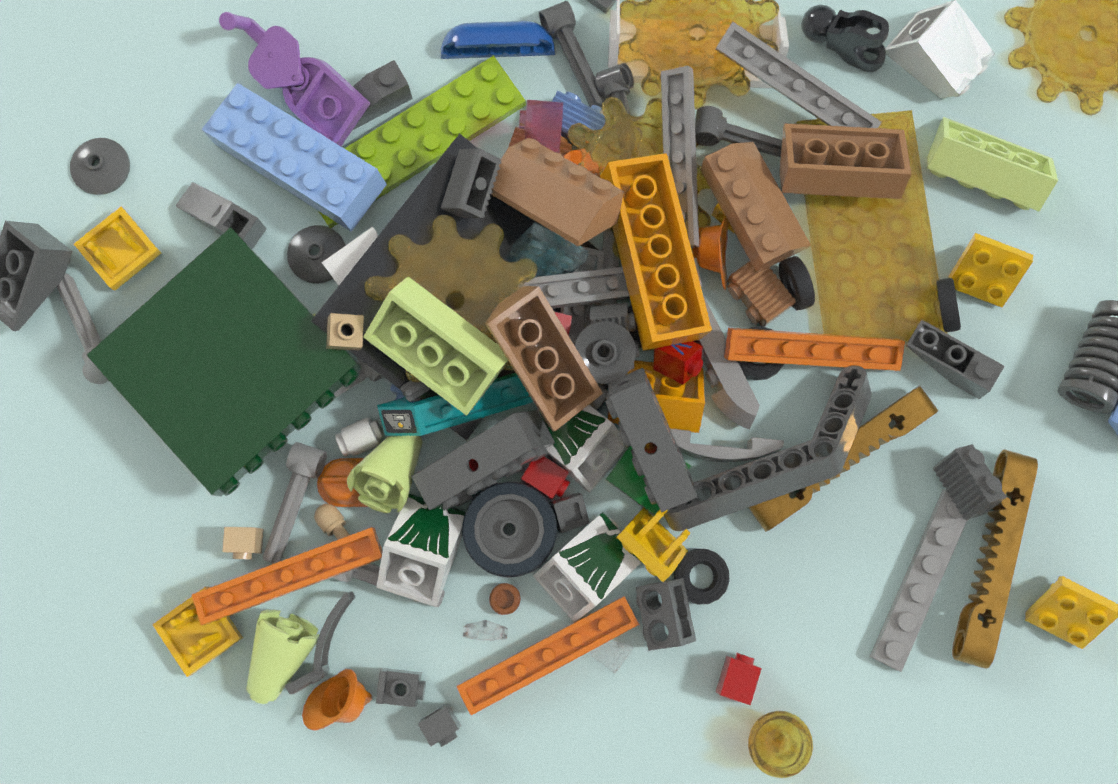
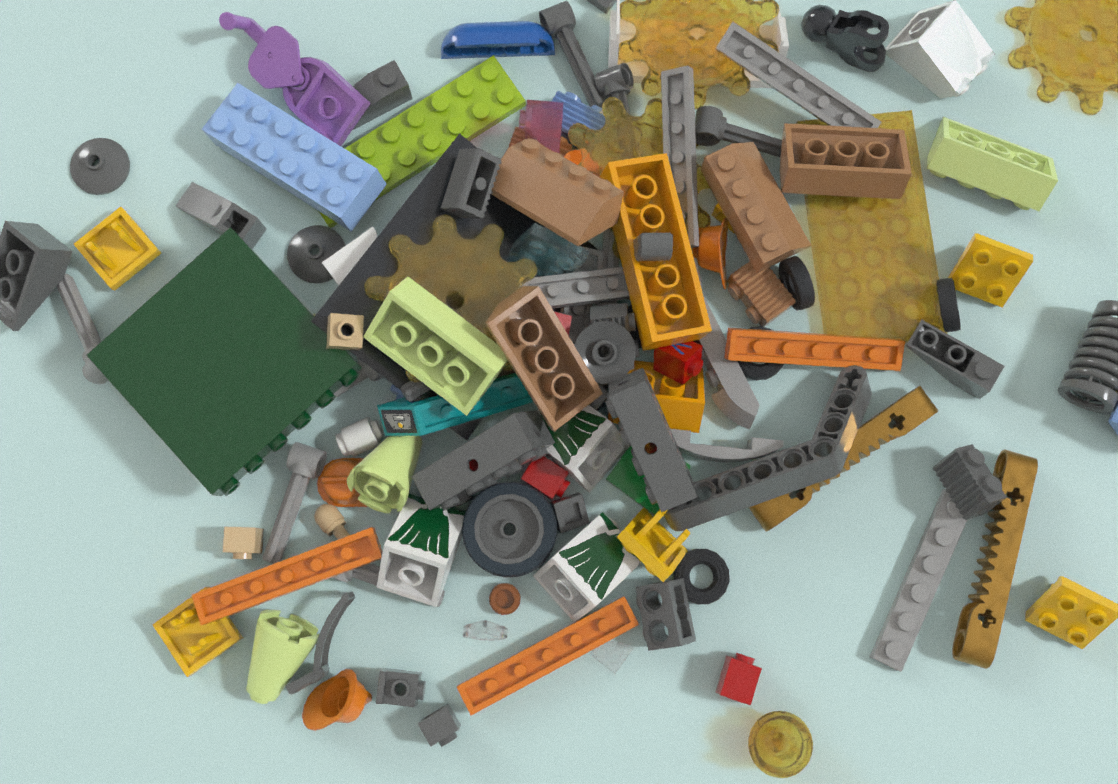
(653, 247): none -> dark grey brick

